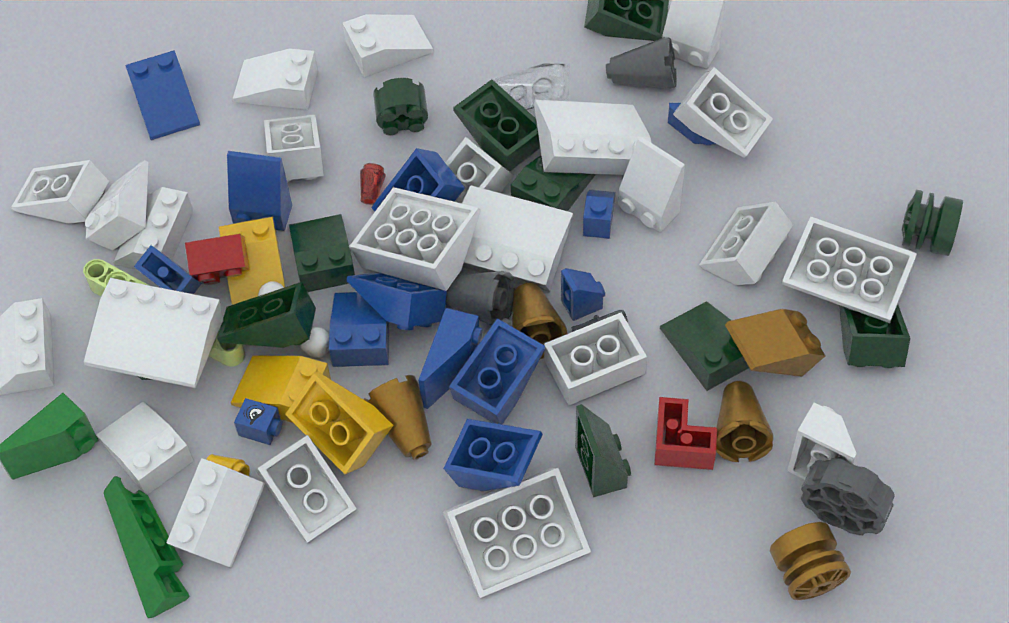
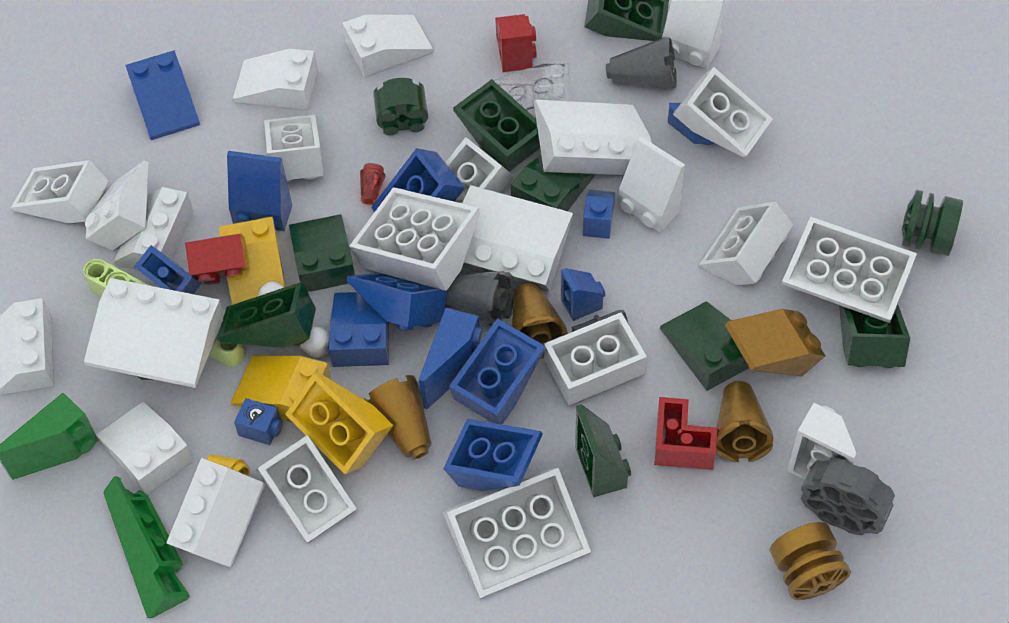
(515, 42): none -> red brick

